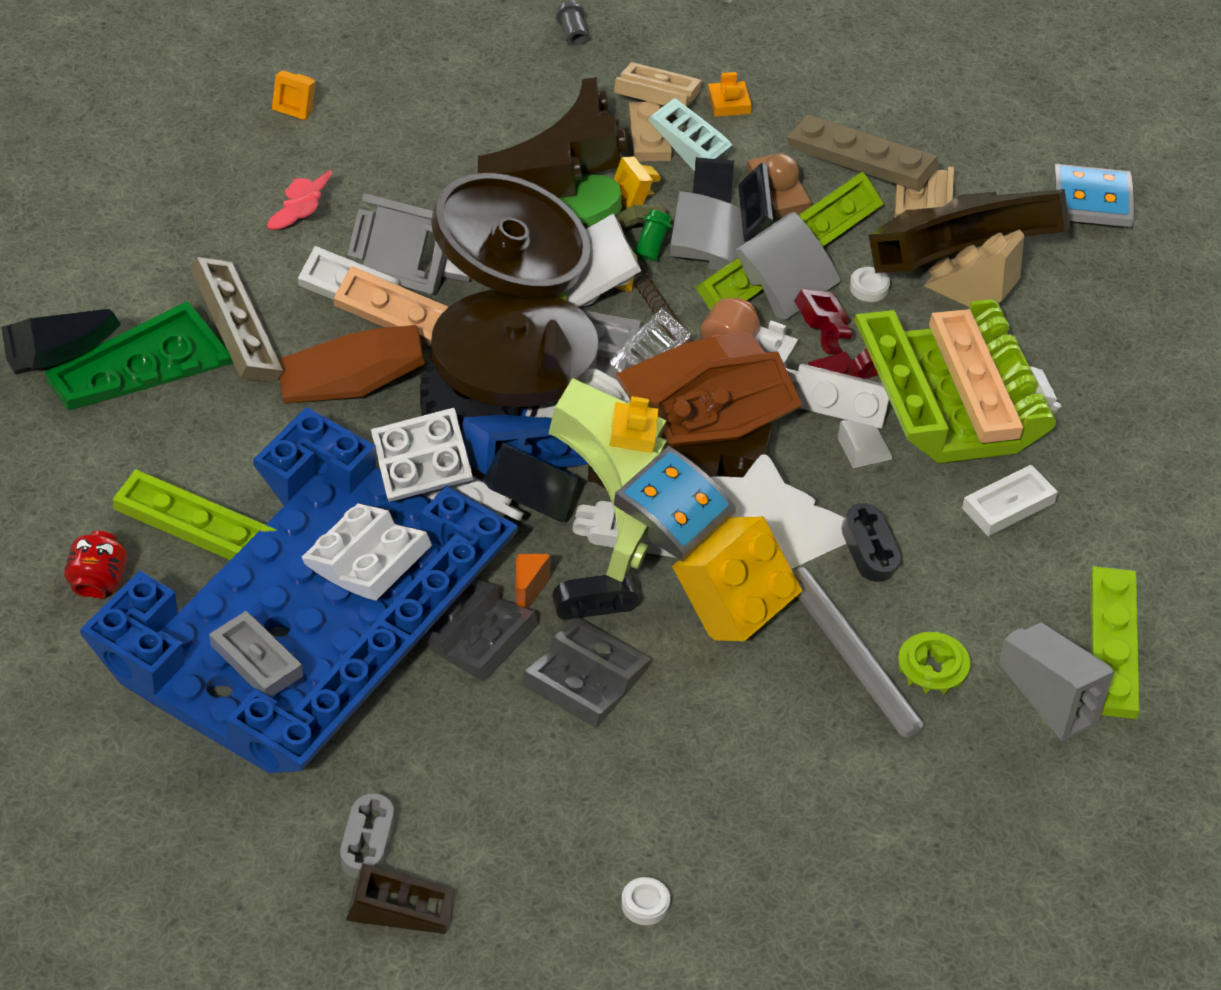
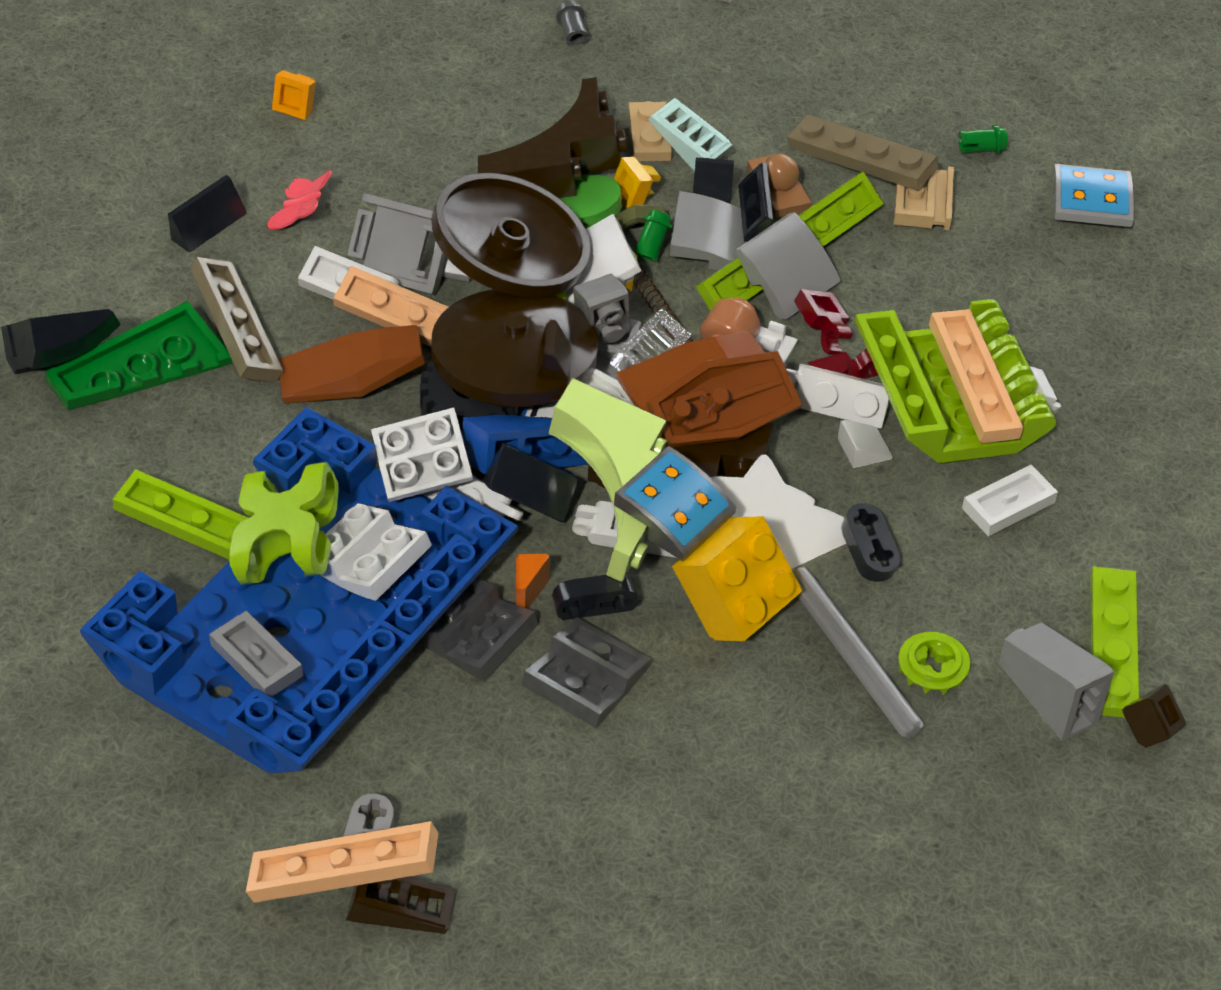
(95, 565): red head -> none
(206, 214): none -> black slope
(284, 523): none -> lime piece
(342, 862): none -> light nougat plate
(605, 306): none -> light grey slope
(634, 425): yellow tile -> none
(645, 901): white tile -> none
(656, 85): tan plate -> none
(729, 96): light orange tile -> none
(869, 285): white tile -> none
(965, 221): dark brown arch -> none
(980, 271): tan slope -> none
(983, 140): none -> green pin
(1154, 717): none -> dark brown slope

